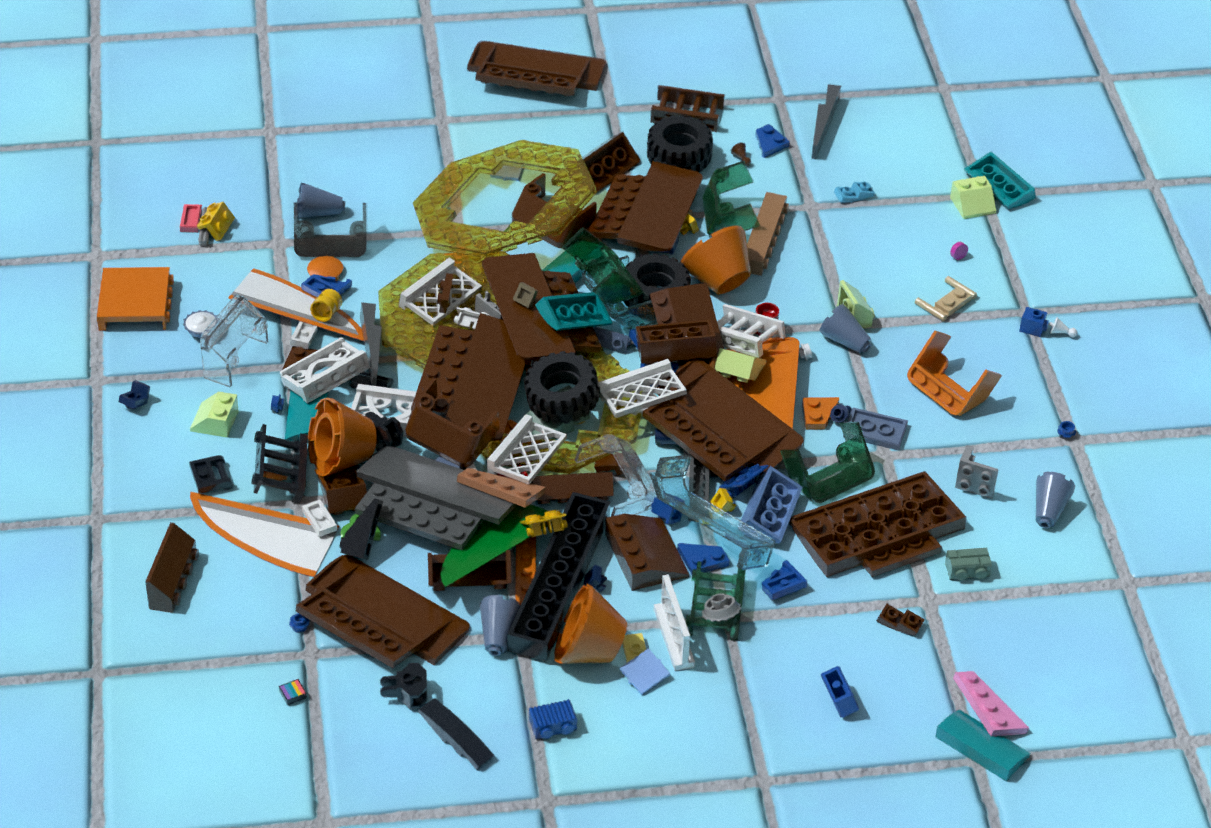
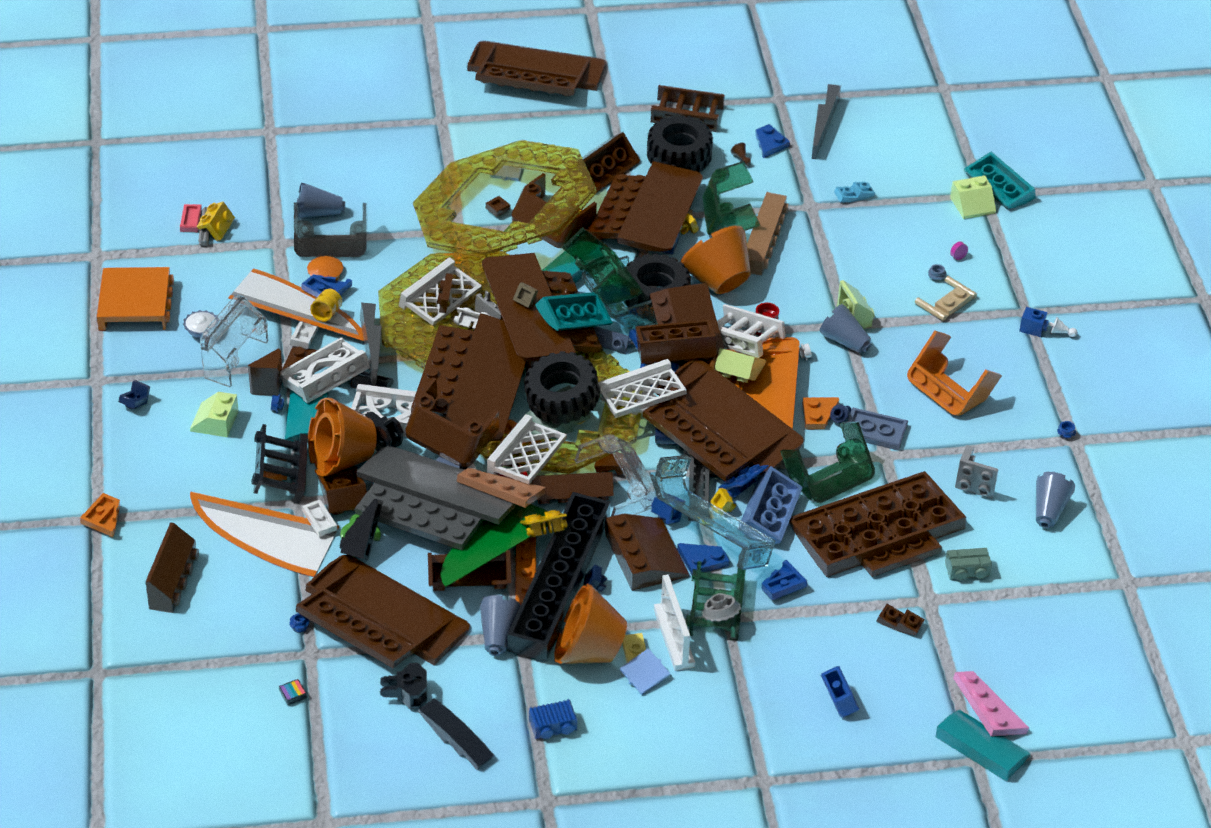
(102, 515): none -> orange wing
(204, 475): black plate -> none
(265, 374): none -> slope
(497, 206): none -> reddish brown plate
(937, 272): none -> sand blue plate

